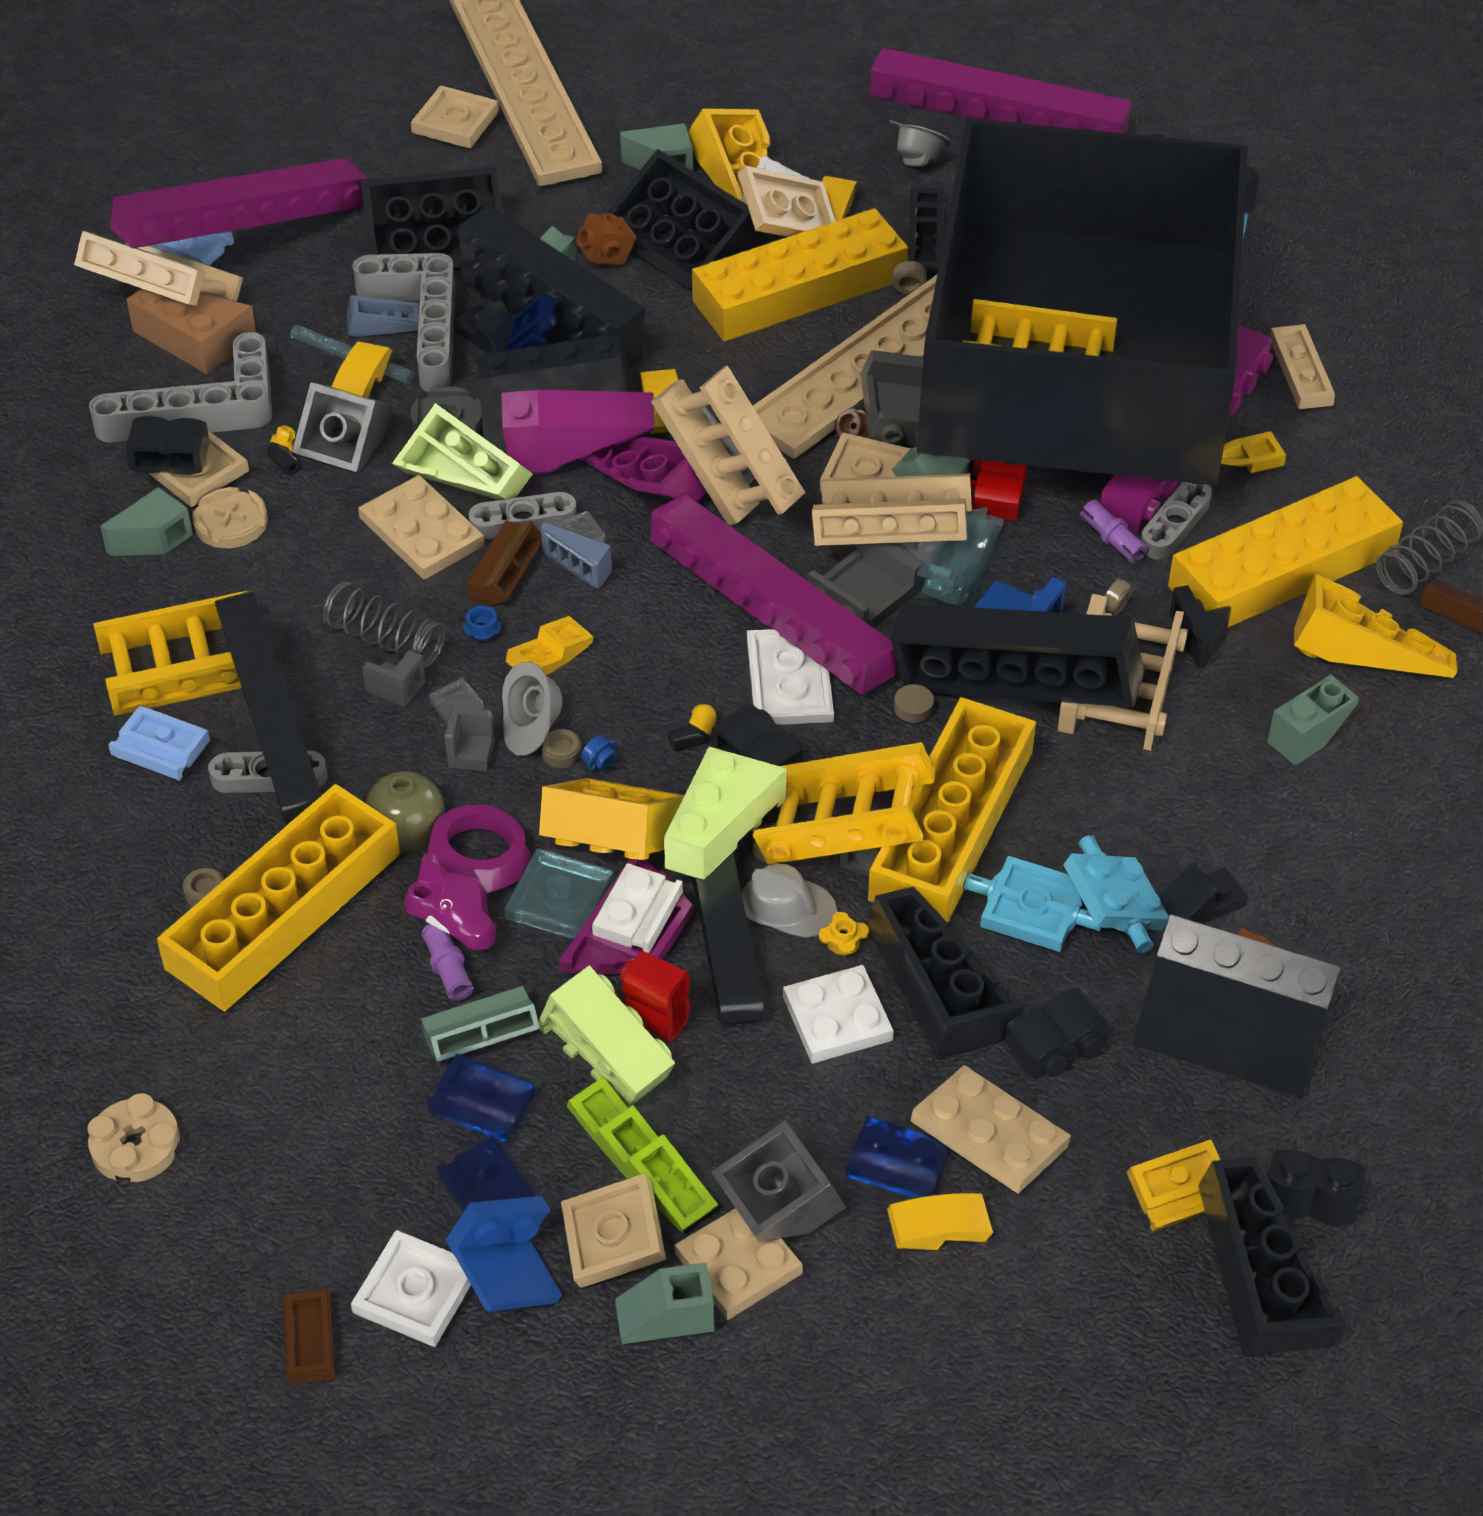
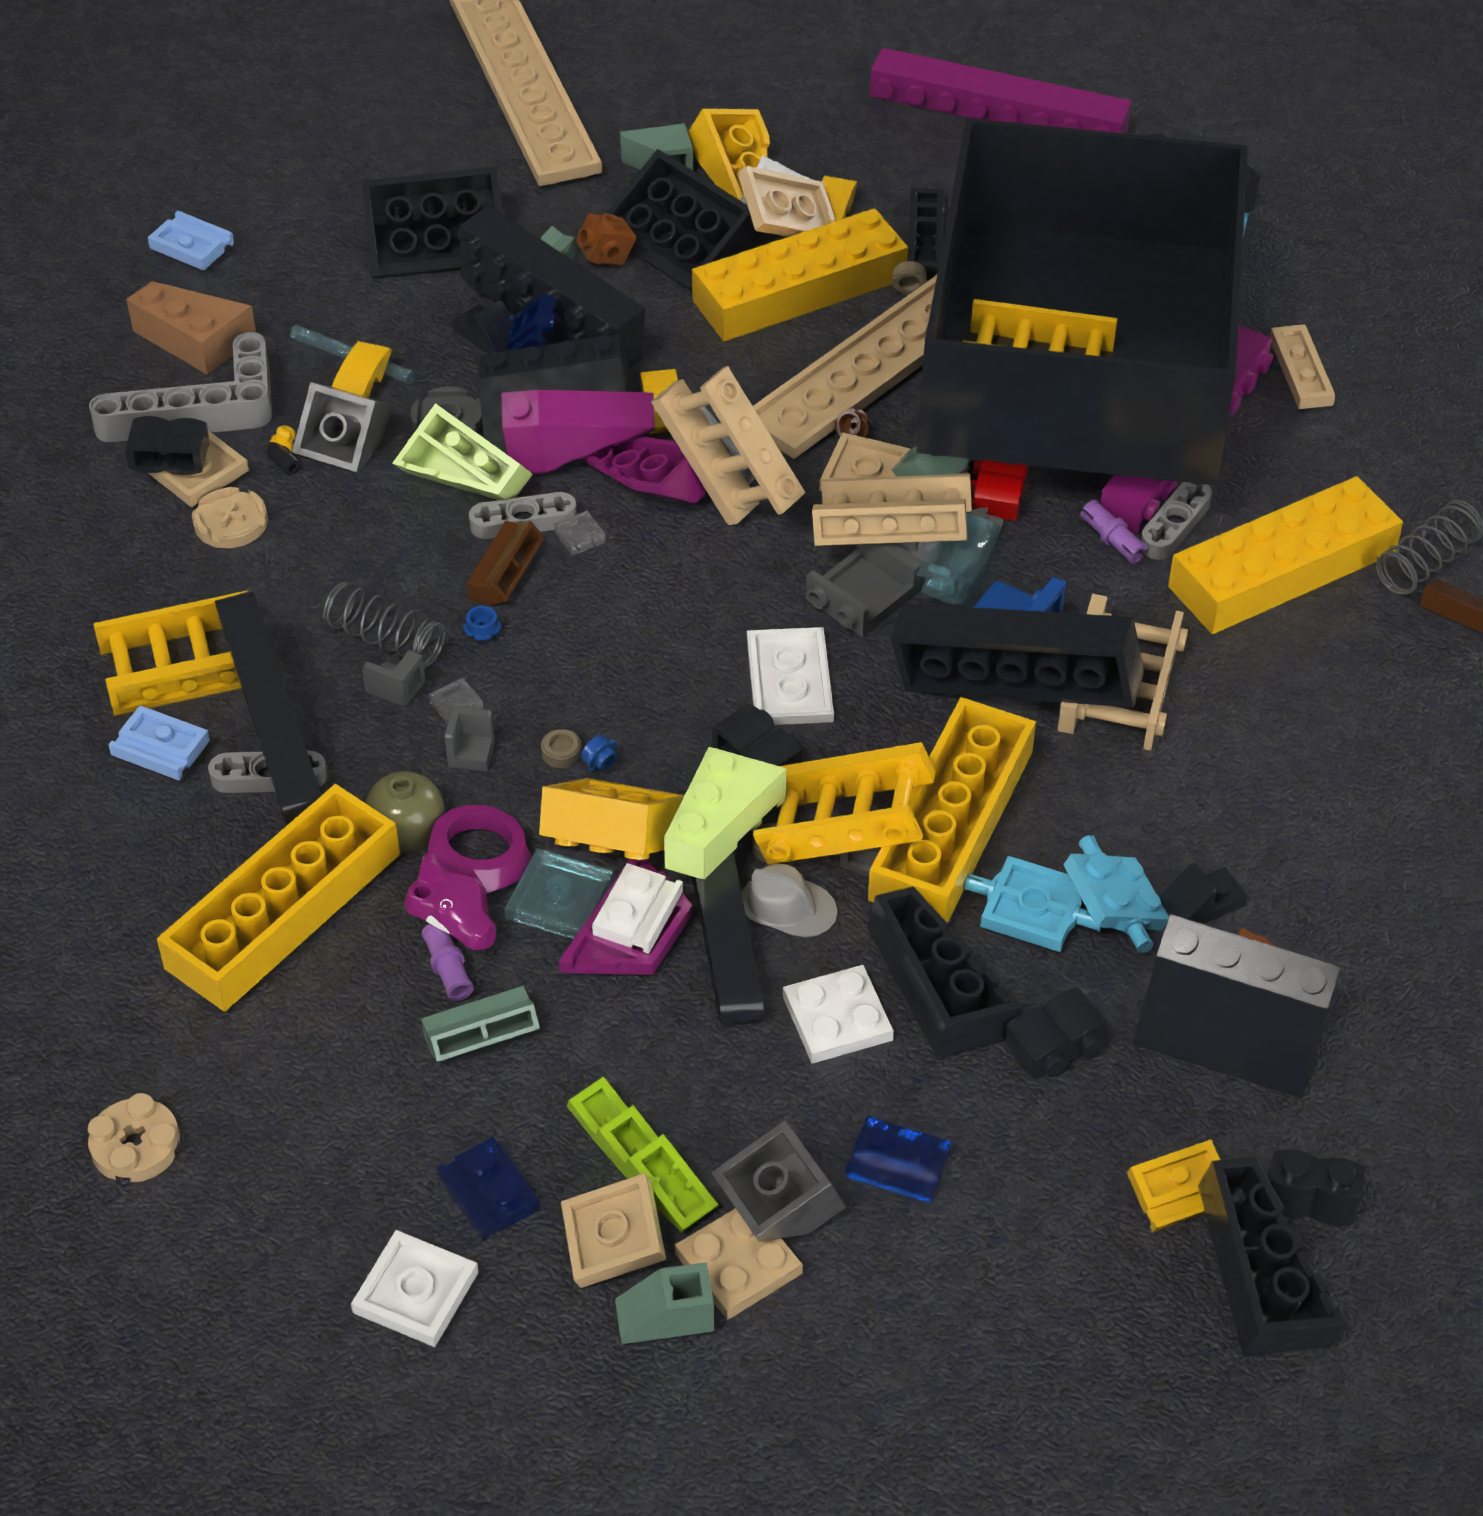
(148, 526): sand green slope -> none
(155, 270): tan fence -> none
(200, 883): dark tan tile -> none
(236, 202): magenta brick -> none
(308, 1337): reddish brown tile -> none
(380, 316): sand blue slope -> none
(421, 527): tan plate -> none
(422, 279): light grey beam -> none
(455, 116): tan plate -> none
(481, 1097): clear blue plate -> none
(498, 1255): blue bracket -> none
(530, 707): light grey piece -> none
(555, 646): yellow slope -> none
(577, 553): sand blue slope -> none
(606, 1035): yellowish green wedge -> none
(657, 994): red brick -> none
(697, 730): arm -> none
(774, 594): magenta brick -> none
(843, 942): yellow plate -> none
(892, 396): dark grey panel -> none
(913, 703): dark tan tile -> none
(919, 145): light grey piece -> none
(936, 1218): yellow slope -> none
(990, 1128): tan plate -> none
(1118, 596): dark tan tile -> none
(1204, 627): black slope -> none
(1255, 451): yellow plate -> none
(1310, 719): sand green slope -> none
(1347, 632): yellow wedge -> none

